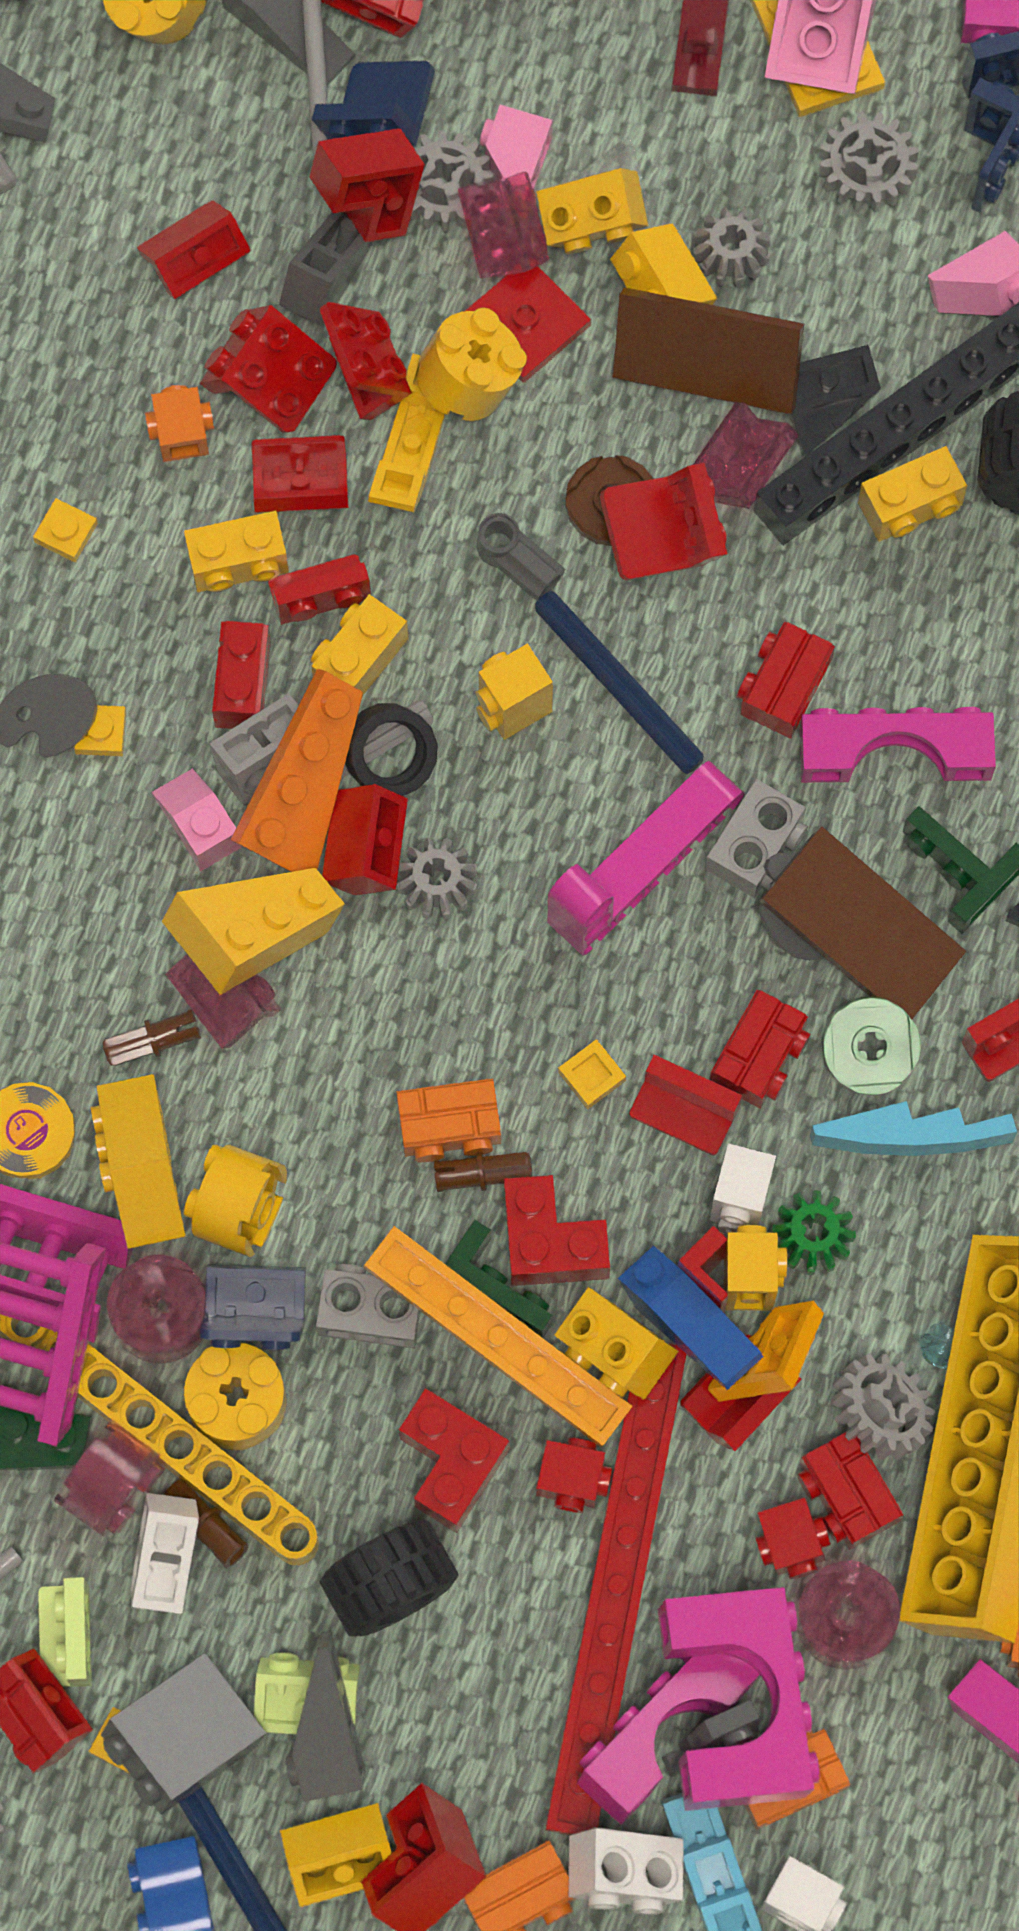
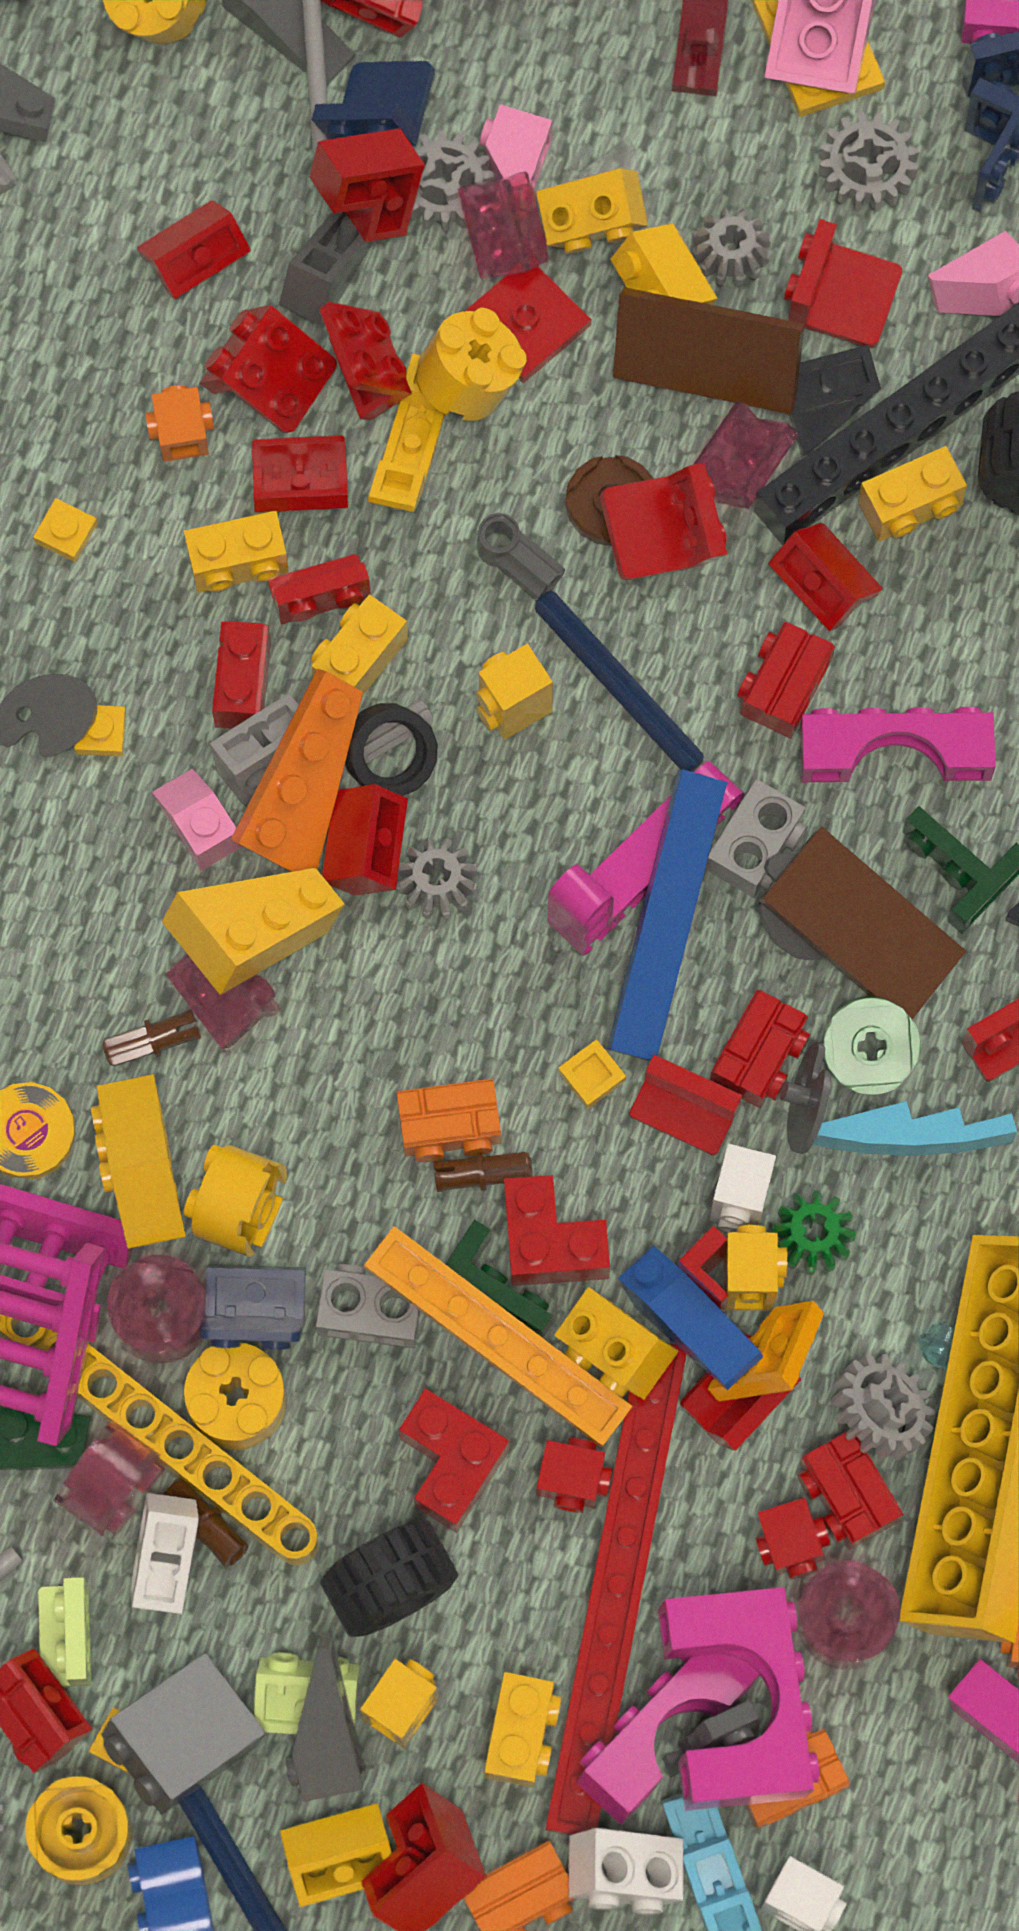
(57, 1812): none -> yellow brick
(401, 1701): none -> yellow brick
(519, 1730): none -> yellow brick
(667, 915): none -> blue tile
(807, 1099): none -> dark grey piece
(824, 574): none -> red panel
(841, 289): none -> red bracket

